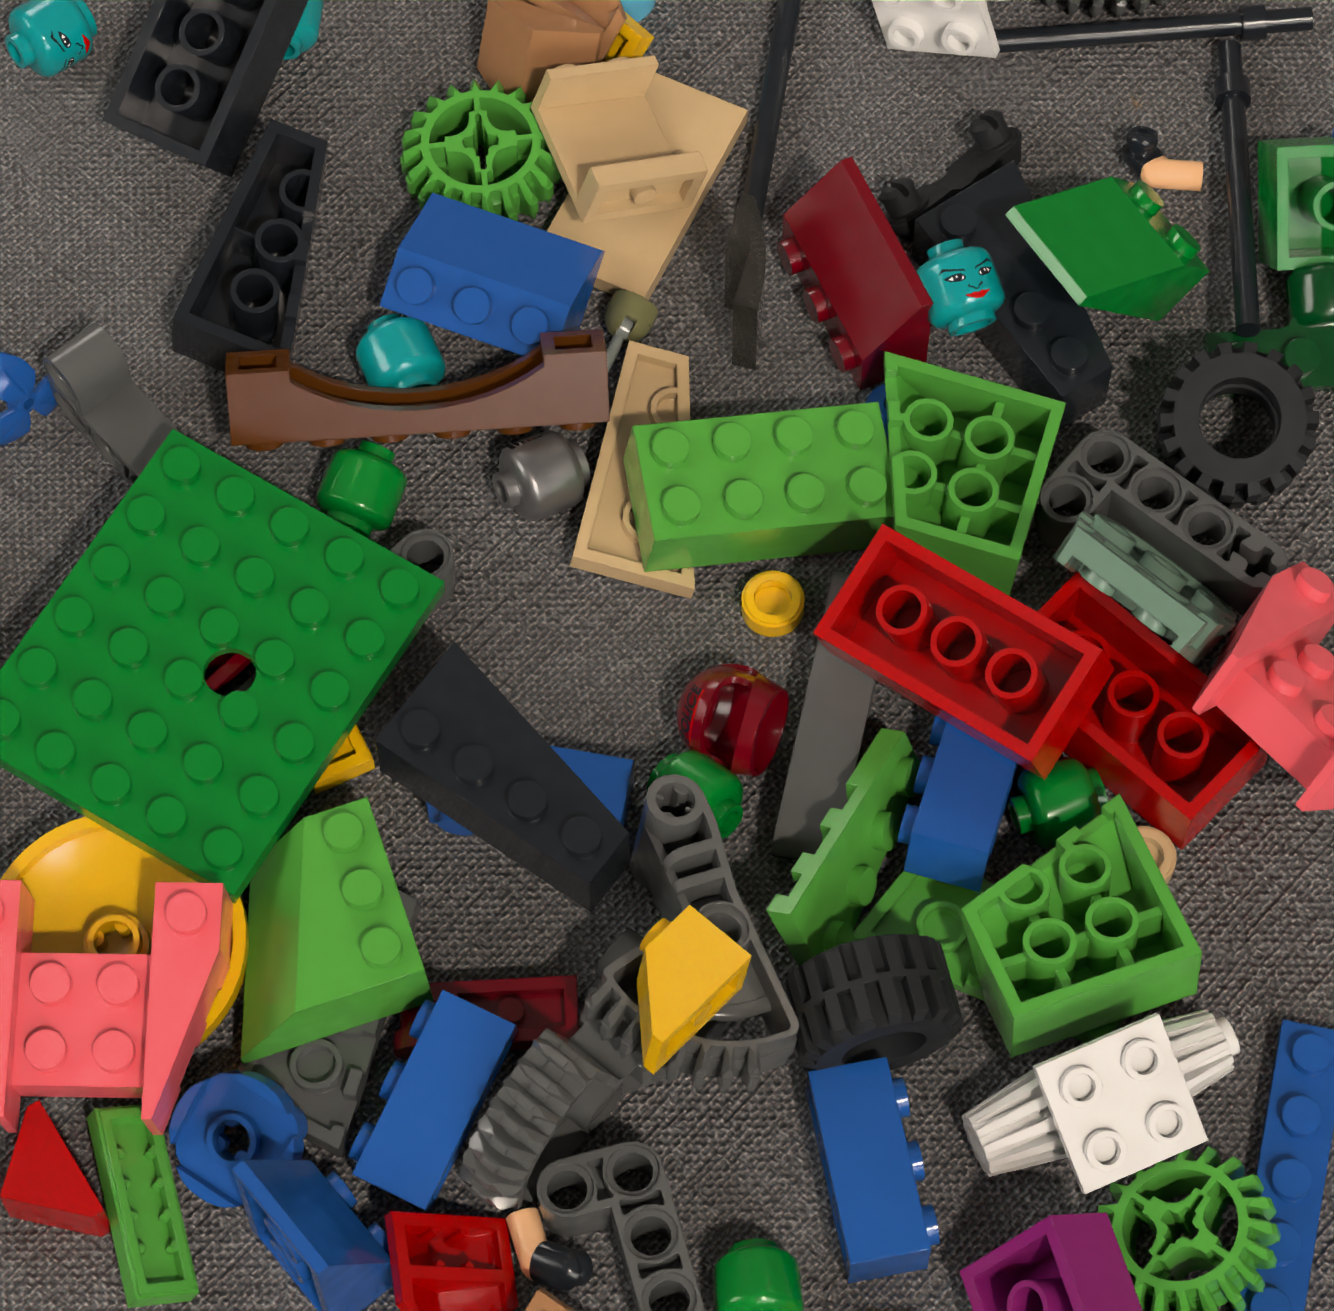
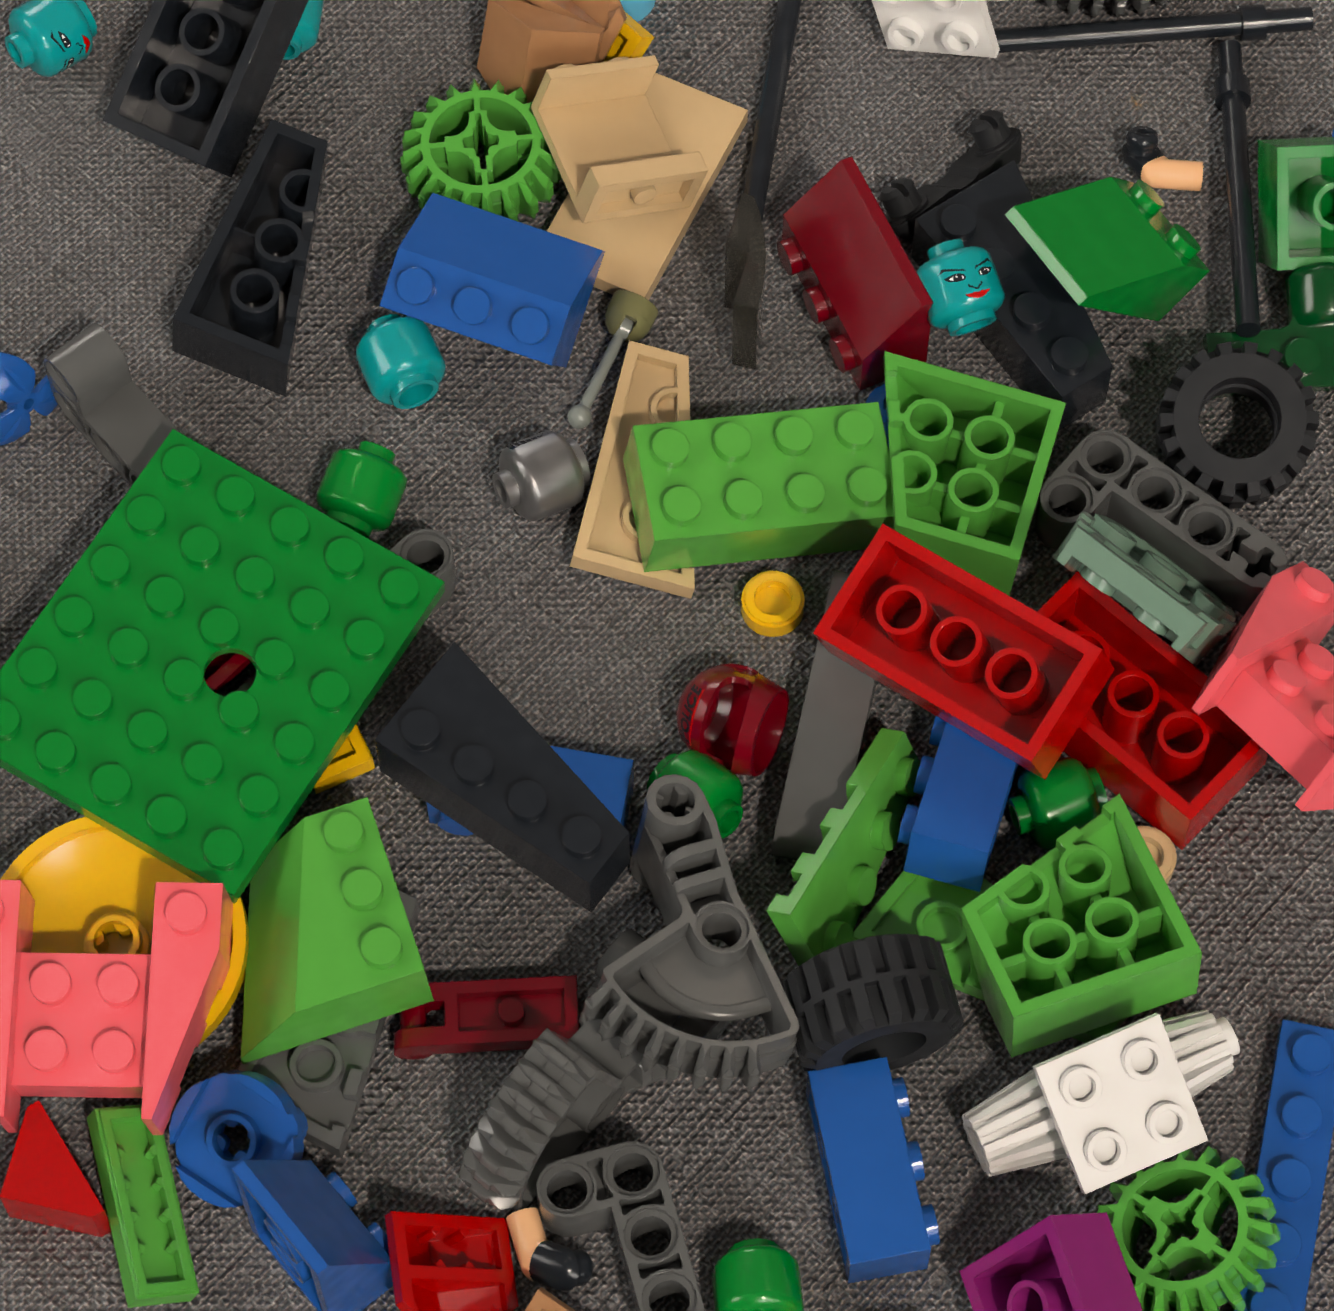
(432, 1099): blue brick -> none
(551, 385): reddish brown arch -> none
(684, 981): yellow slope -> none

